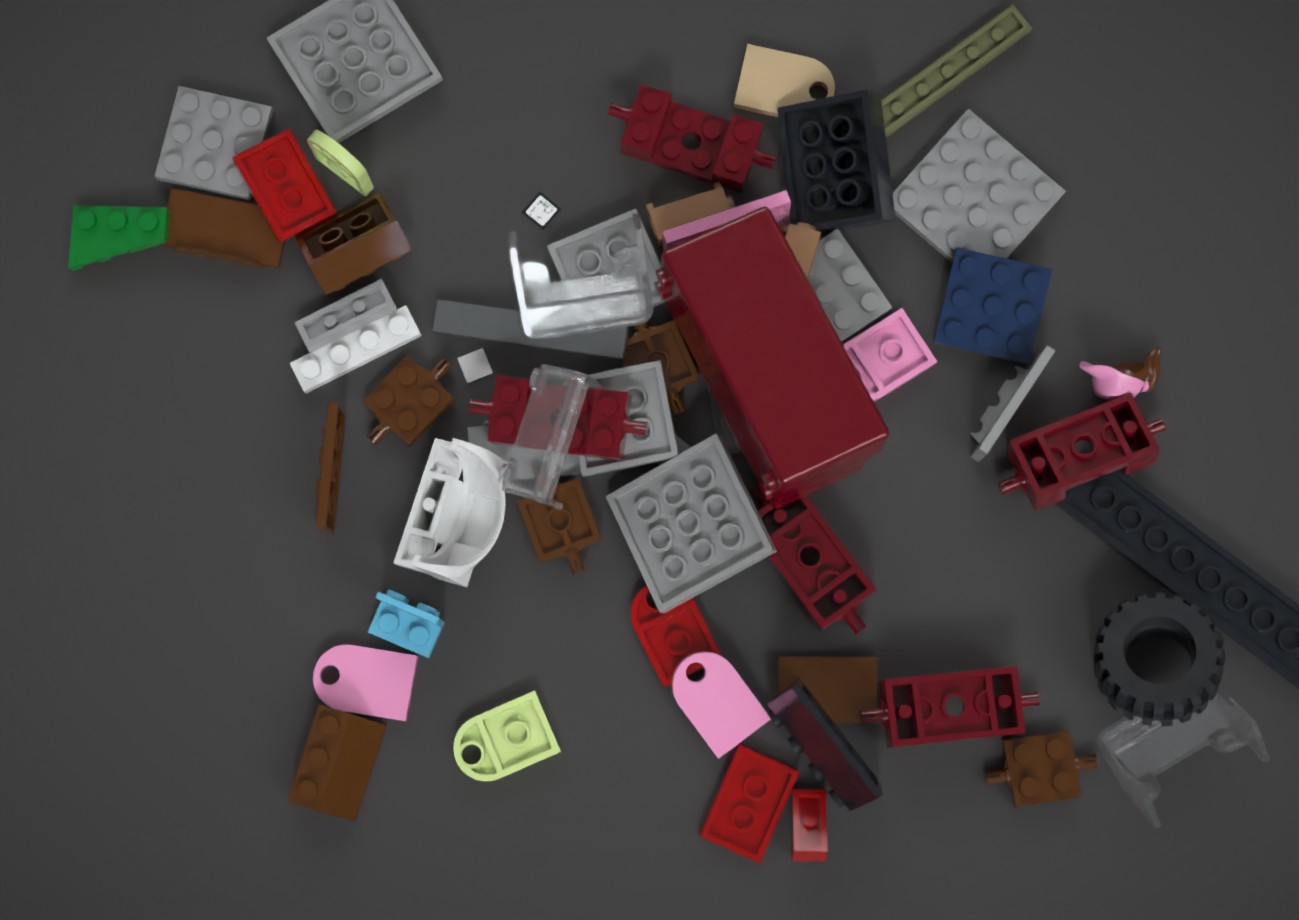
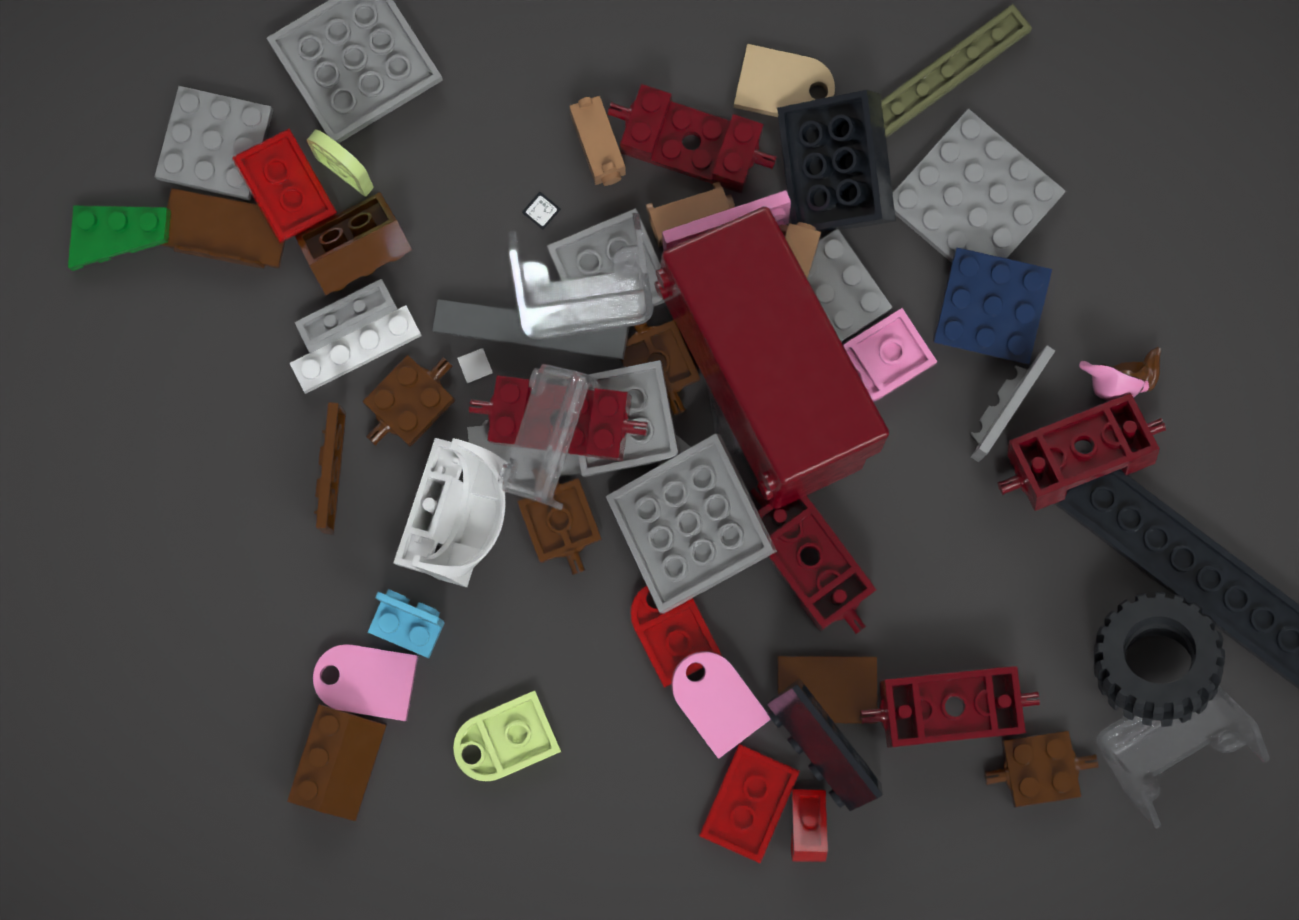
(597, 141): none -> medium nougat brick

